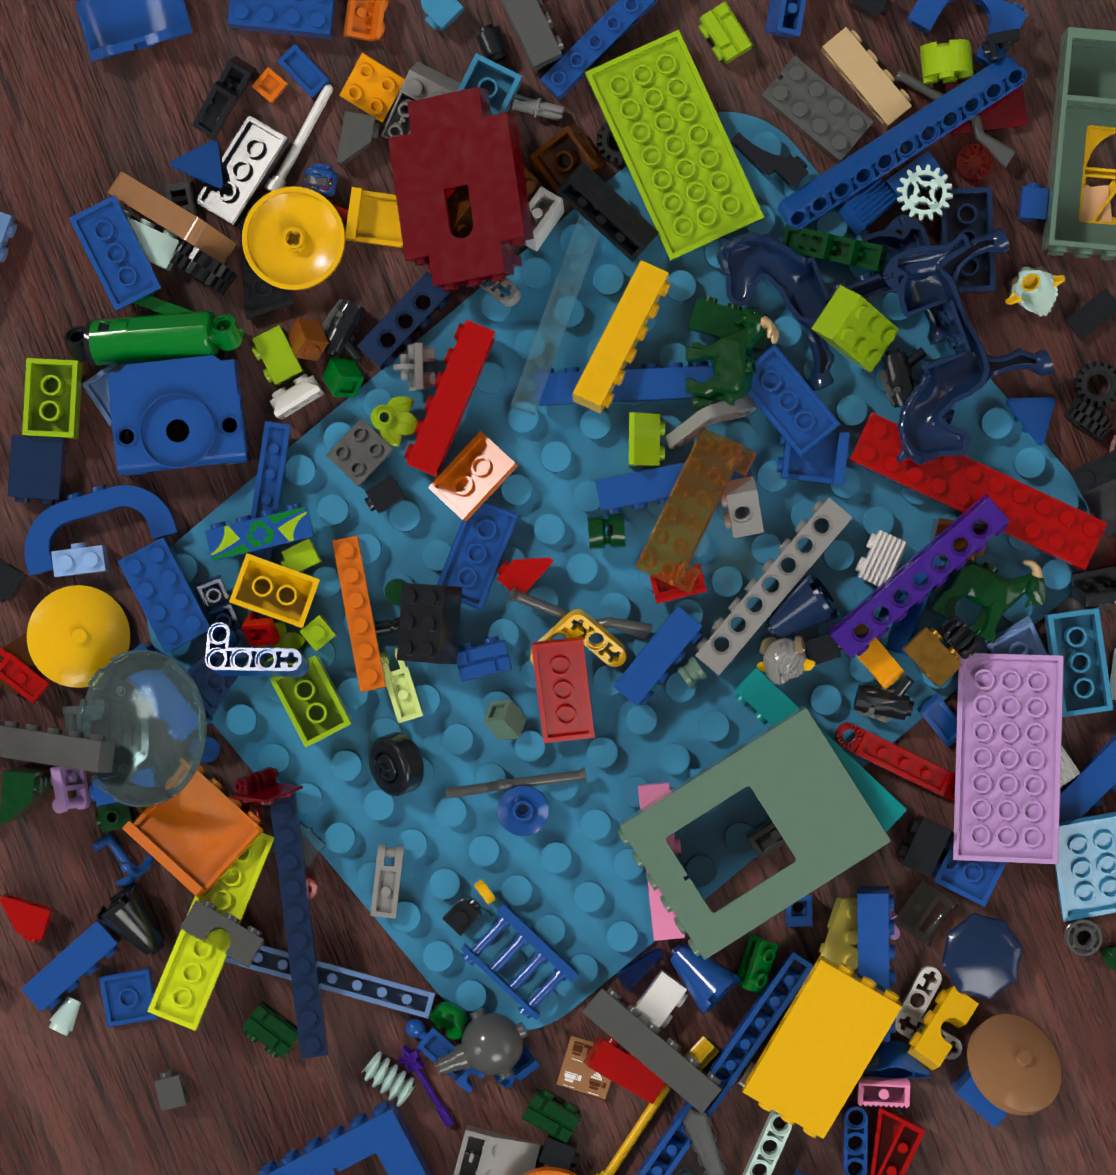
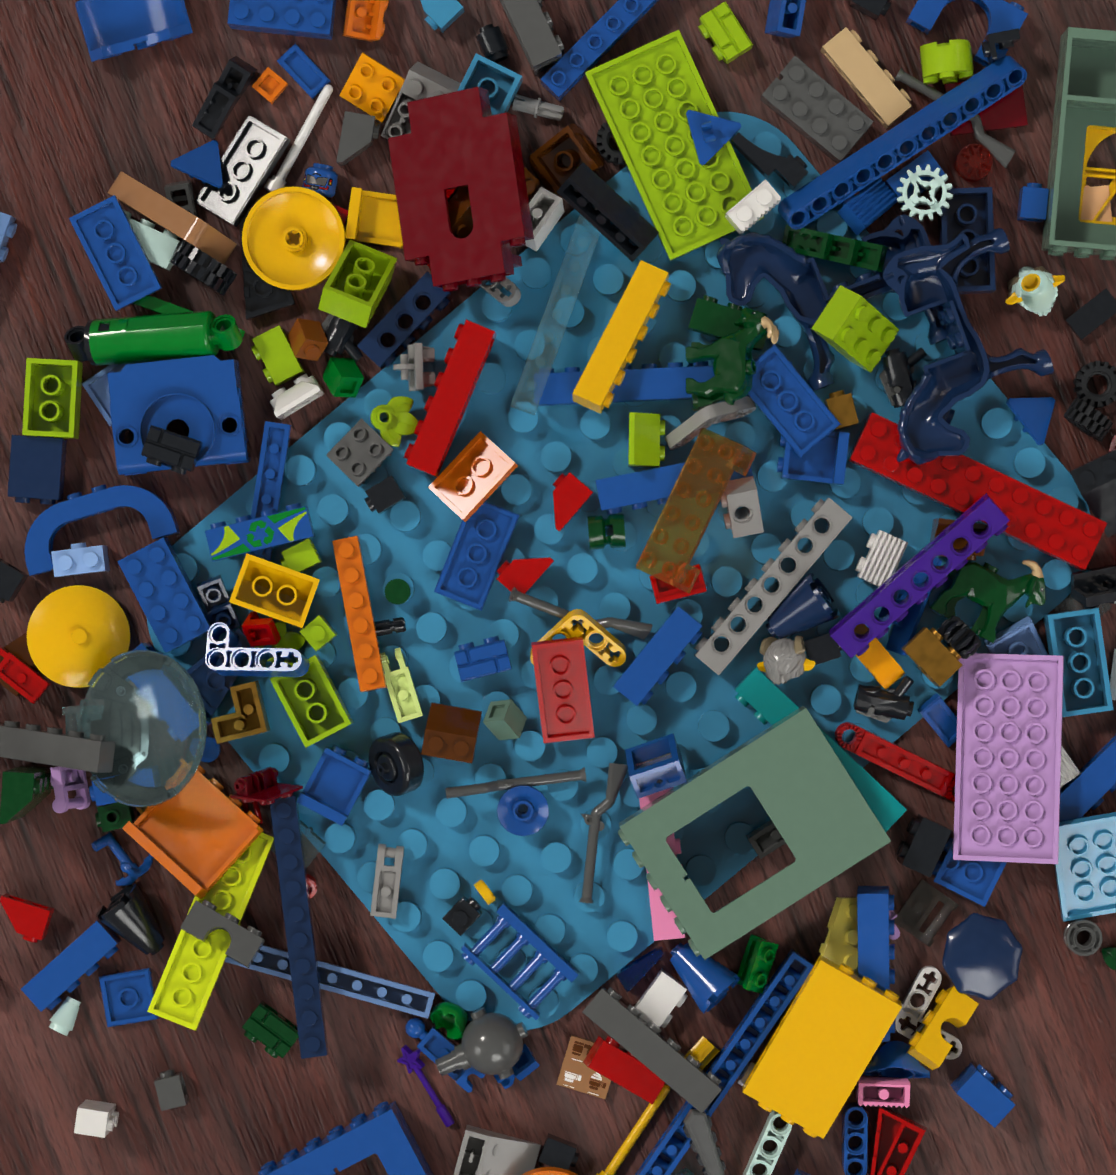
(96, 1118): none -> white brick
(171, 449): none -> black brick
(249, 715): none -> pearl gold brick
(335, 784): none -> blue panel
(357, 283): none -> lime brick
(388, 1078): light aqua piece -> none
(429, 623): black brick -> none
(451, 732): none -> reddish brown slope
(551, 1115): dark green brick -> none
(568, 498): none -> red slope
(615, 779): none -> dark grey piece
(655, 766): none -> blue window
(691, 672): sand green wheel -> none
(710, 133): none -> blue piece
(753, 207): none -> white brick
(802, 917): blue brick -> none
(843, 408): none -> pearl gold brick
(1014, 1064): medium nougat dish -> none

